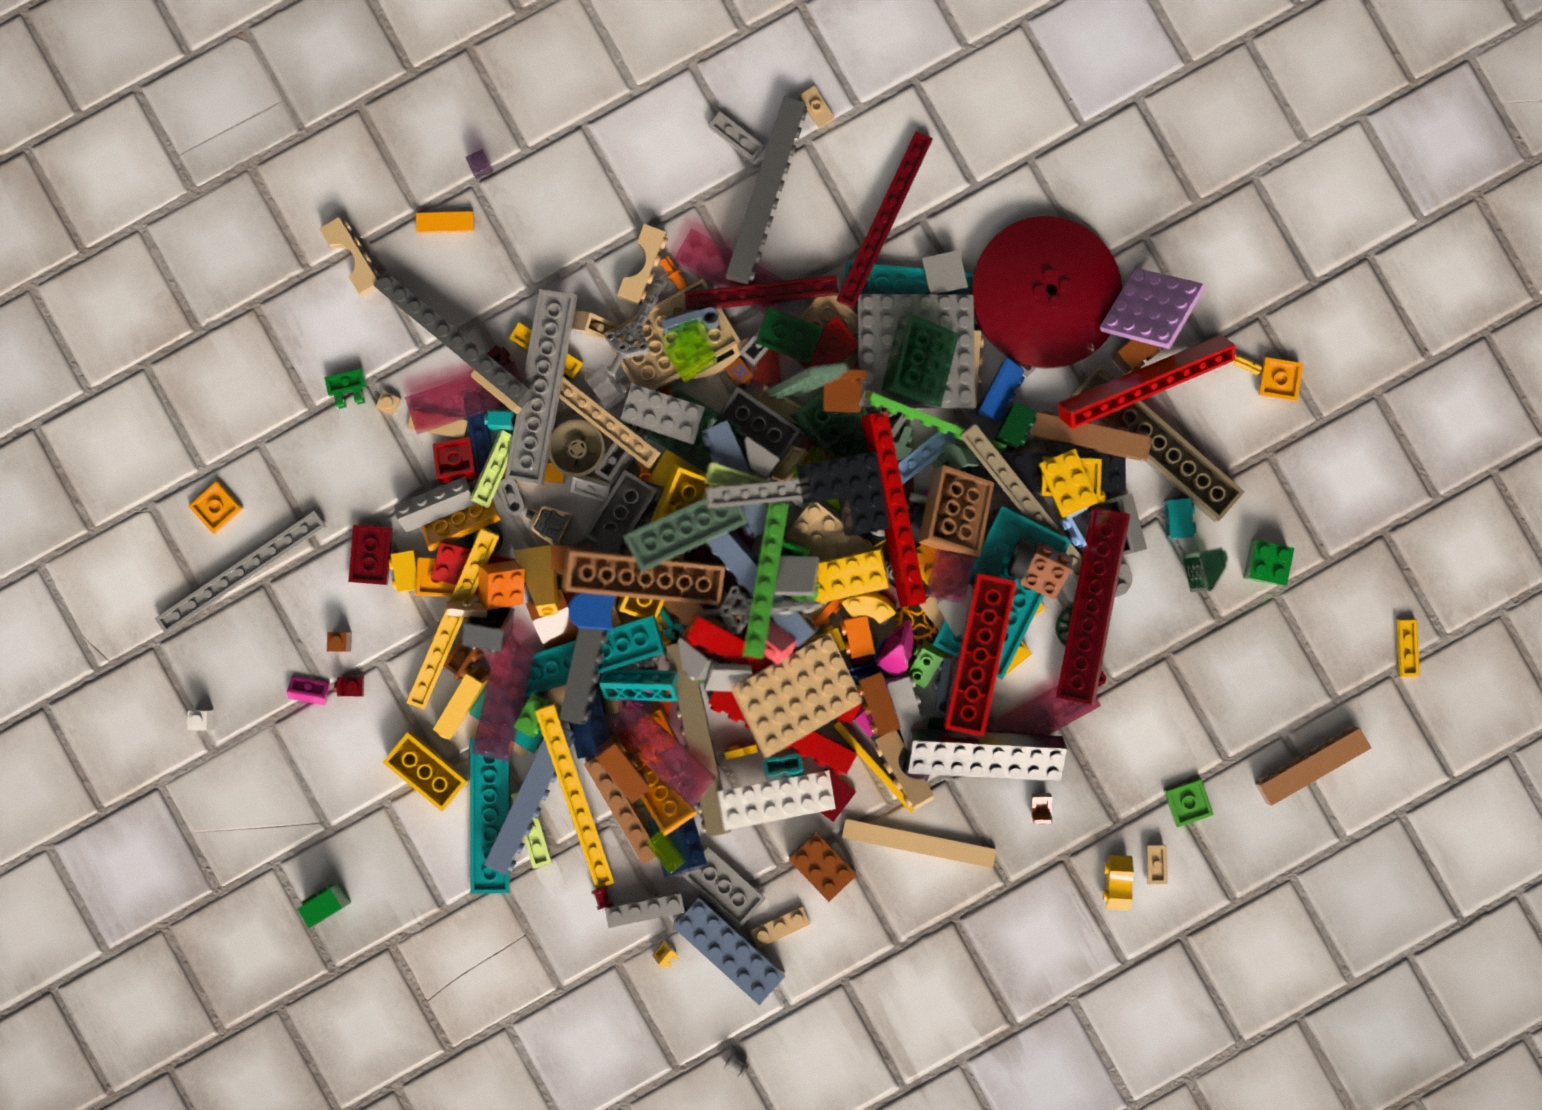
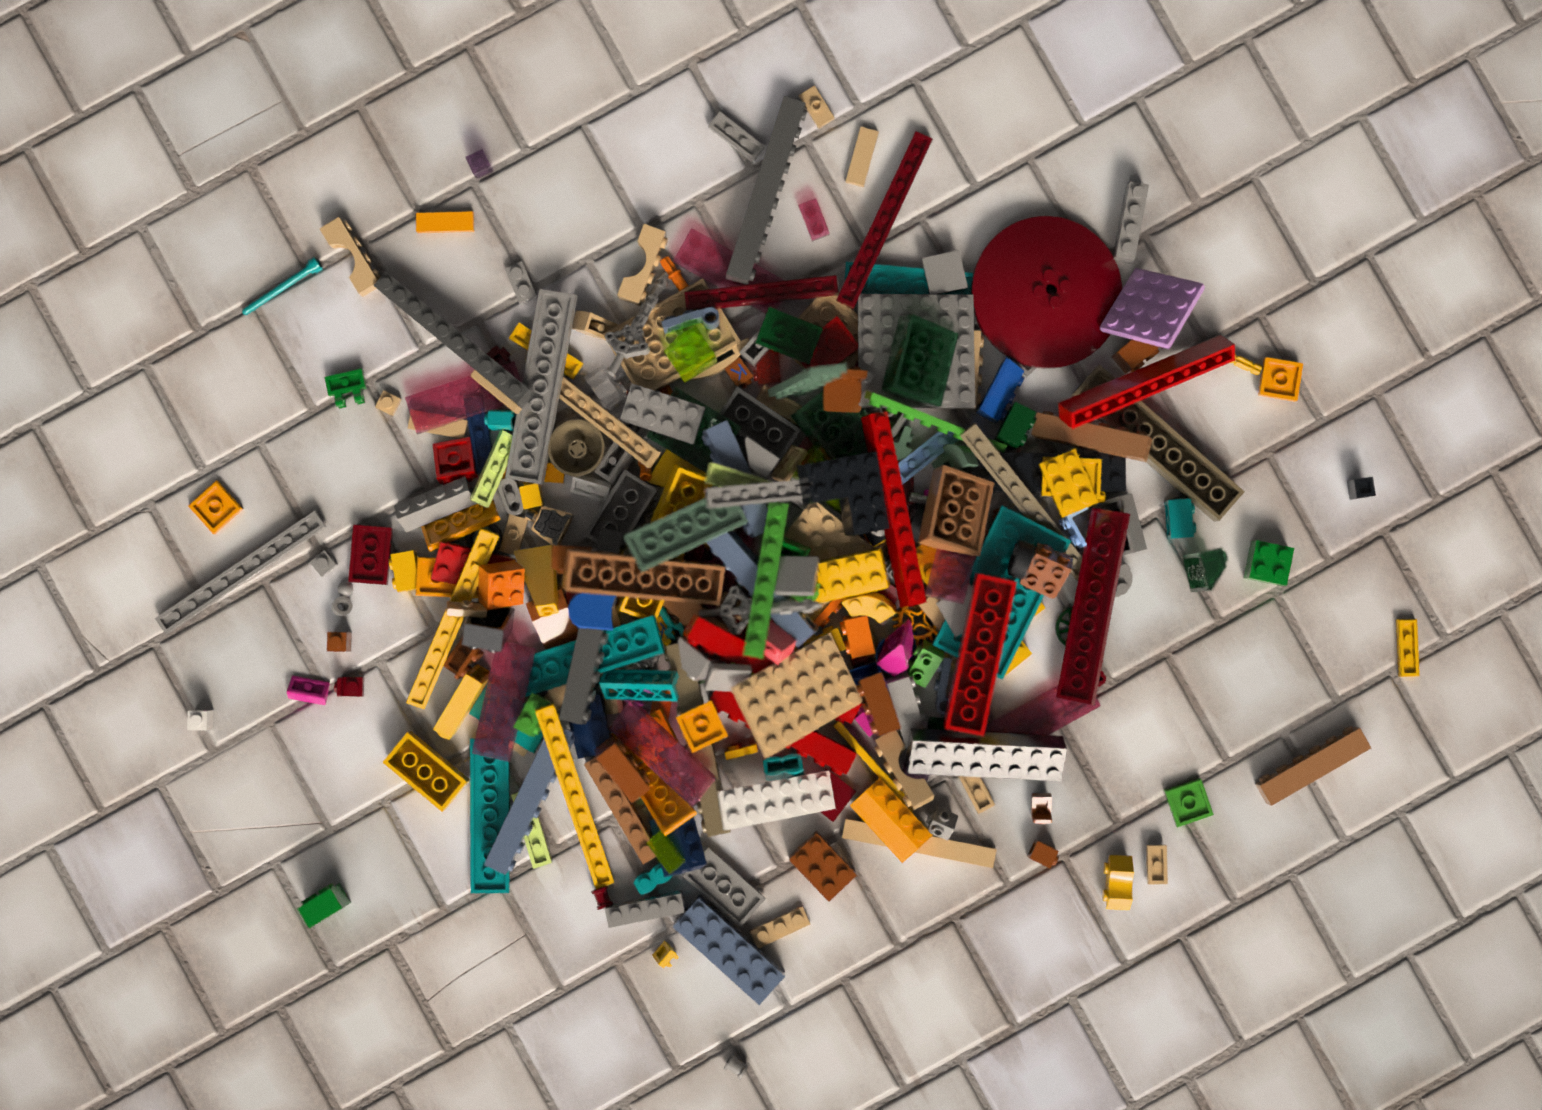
(312, 266): none -> teal piece
(323, 563): none -> light grey plate
(344, 589): none -> light grey plate
(513, 534): none -> tan plate
(521, 282): none -> light grey plate
(531, 495): none -> yellow brick
(648, 879): none -> teal brick
(701, 726): none -> light orange plate
(813, 219): none -> clear pink plate
(862, 157): none -> tan tile
(891, 820): none -> light orange slope
(941, 823): none -> light grey brick
(977, 793): none -> tan tile
(1043, 854): none -> dark orange brick
(1130, 222): none -> light grey brick
(1361, 488): none -> black panel

